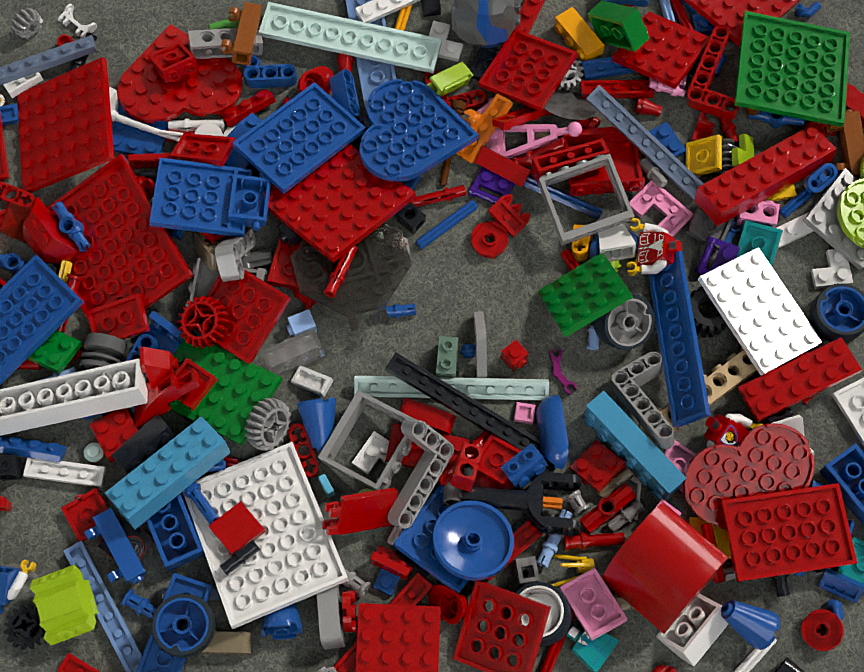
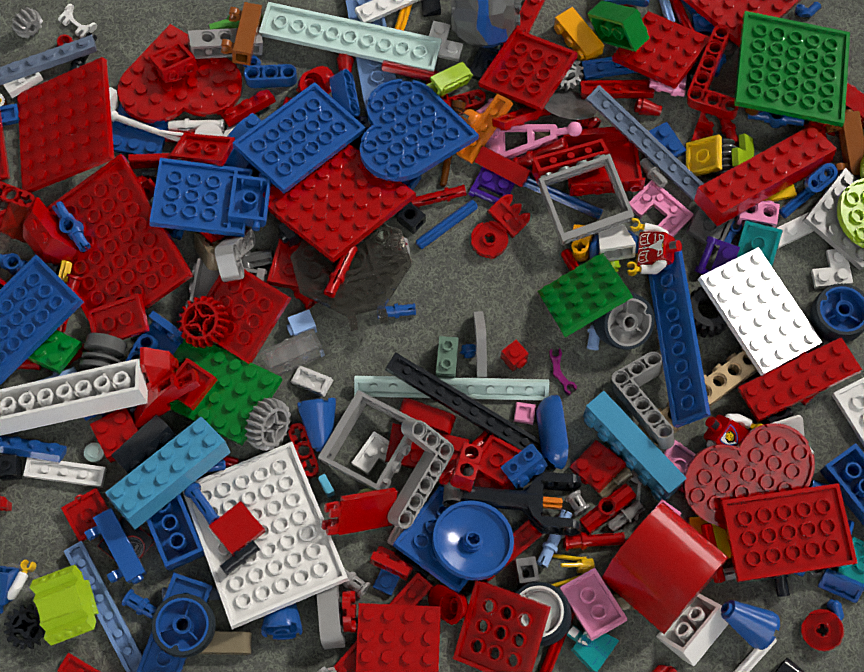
(407, 70): none -> red axle

